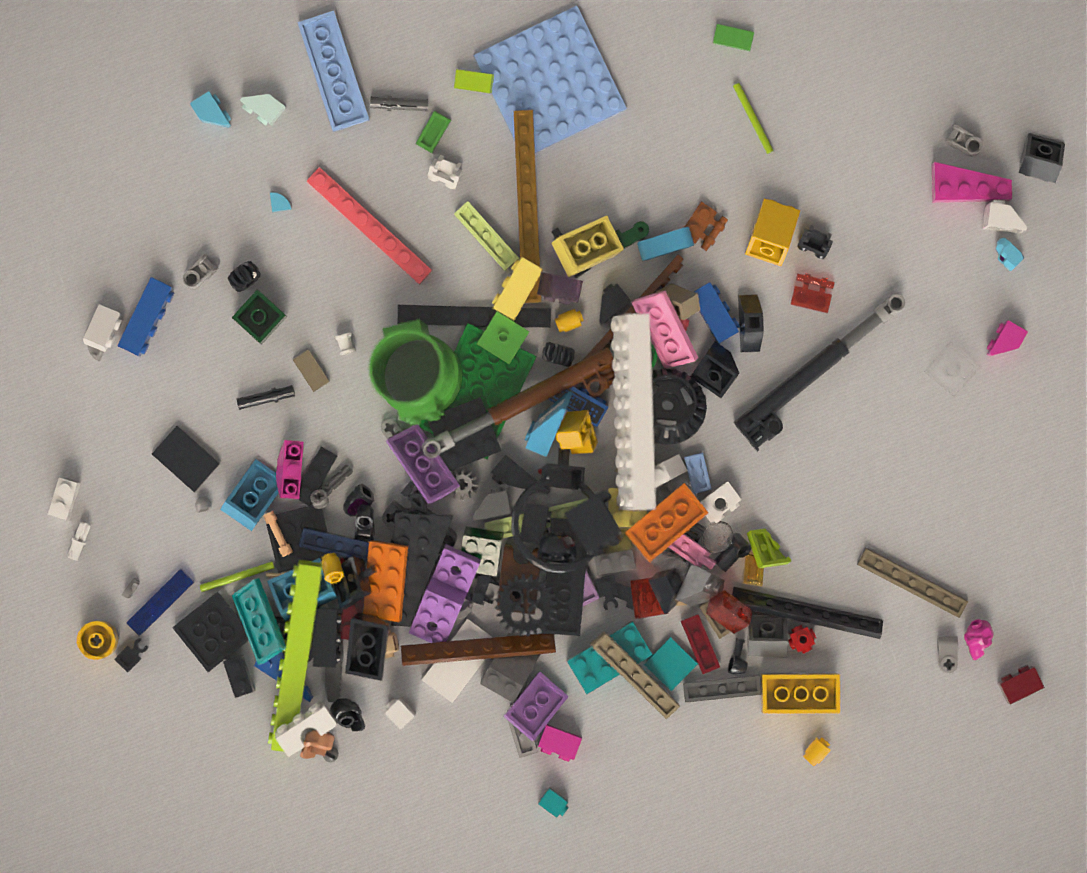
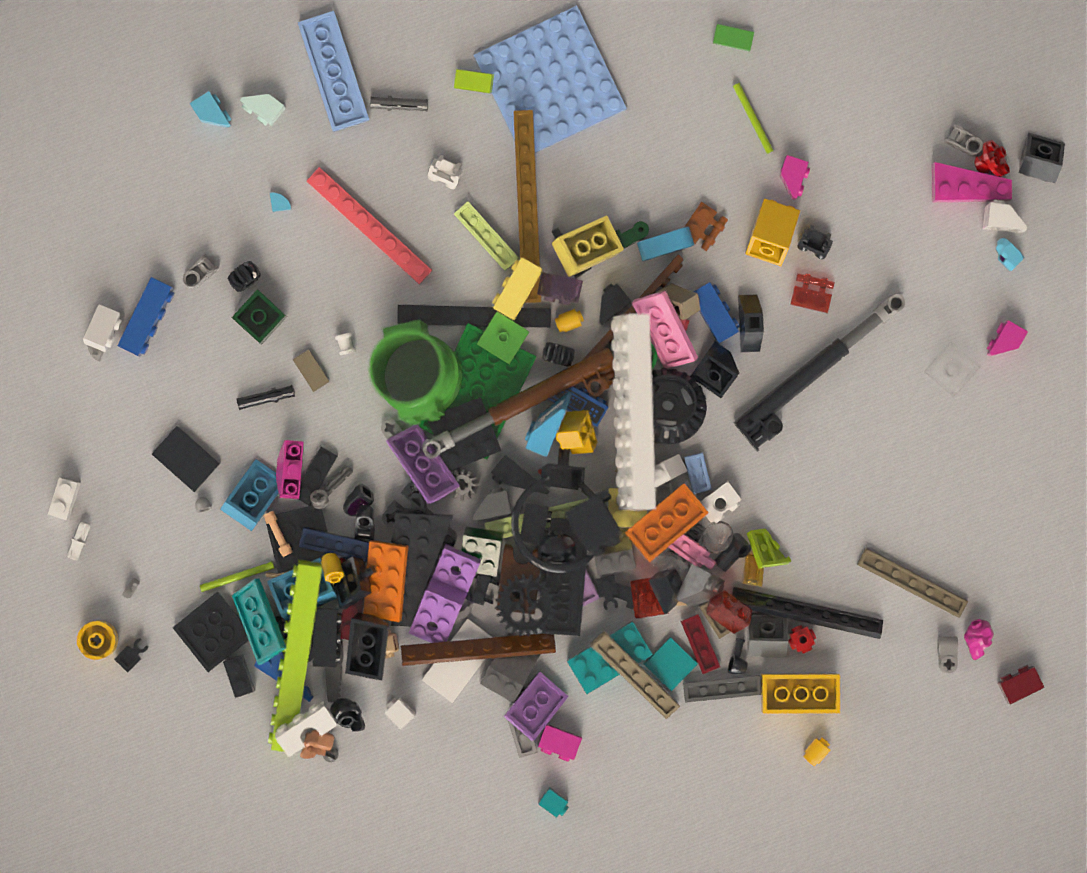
(160, 602): clear blue plate -> none
(433, 132): bright green tile -> none
(792, 175): none -> dark pink slope
(992, 160): none -> red plate

